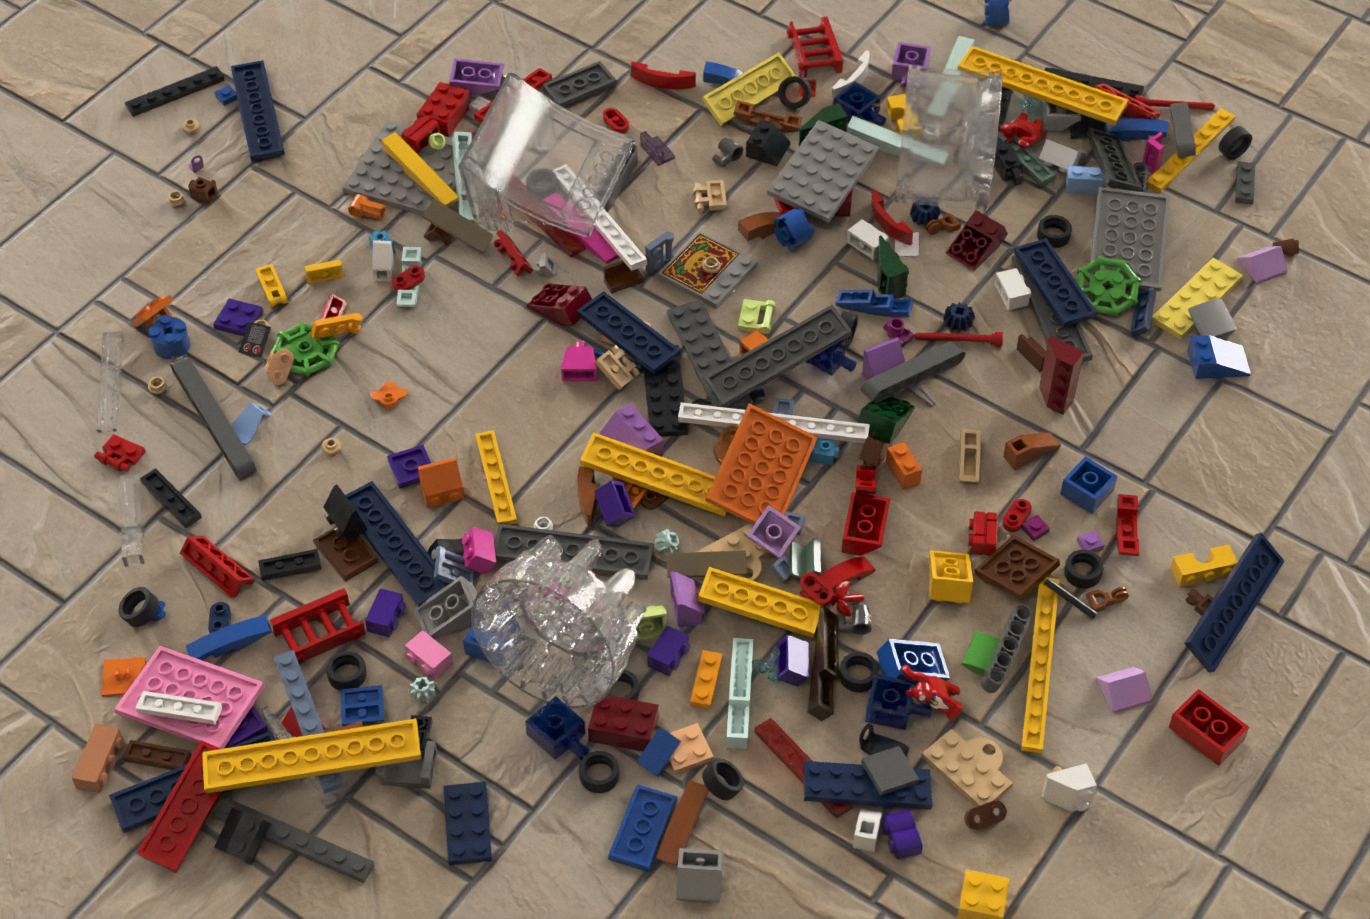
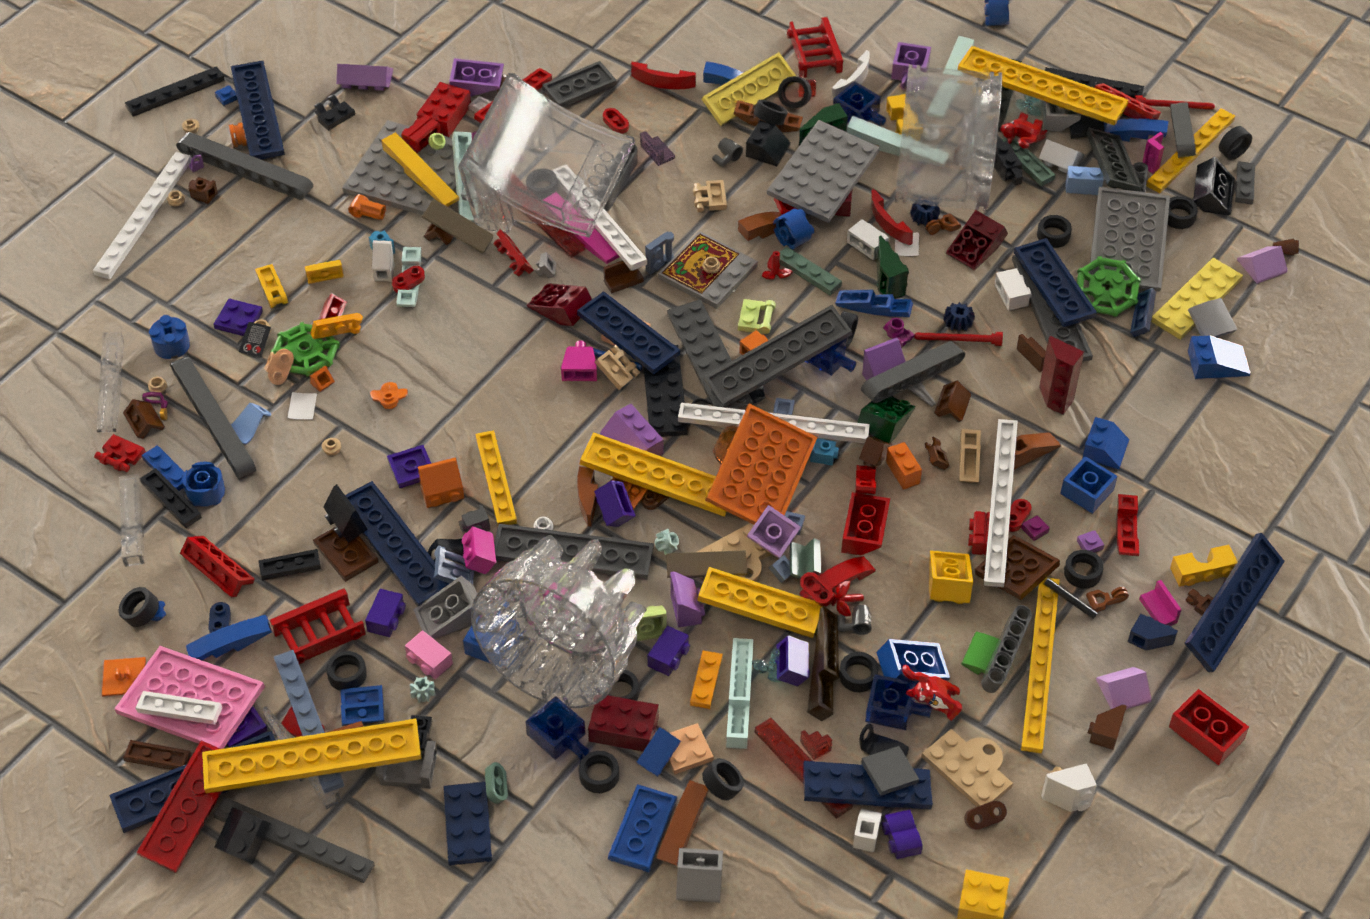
(98, 758): nougat brick -> none
(142, 216): none -> white plate
(142, 417): none -> reddish brown panel
(146, 314): orange plate -> none
(163, 411): none -> magenta piece
(165, 465): none -> blue plate
(204, 484): none -> blue brick
(239, 133): none -> orange wheel
(245, 165): none -> dark grey beam
(302, 405): none -> white sticker
(321, 379): none -> orange slope
(338, 114): none -> black plate
(364, 76): none -> medium lavender slope
(476, 518): none -> dark grey brick
(496, 783): none -> sand green plate
(770, 112): none -> black tyre
(774, 266): none -> red plant
(809, 271): none -> sand green plate
(816, 744): none -> clear red panel
(937, 455): none -> reddish brown plate
(953, 400): none -> reddish brown panel
(1000, 503): none -> white plate
(1106, 443): none -> blue slope
(1107, 727): none -> reddish brown slope
(1151, 634): none -> dark blue slope
(1161, 605): none -> dark pink panel
(1186, 204): none -> black tyre
(1214, 188): none -> black slope

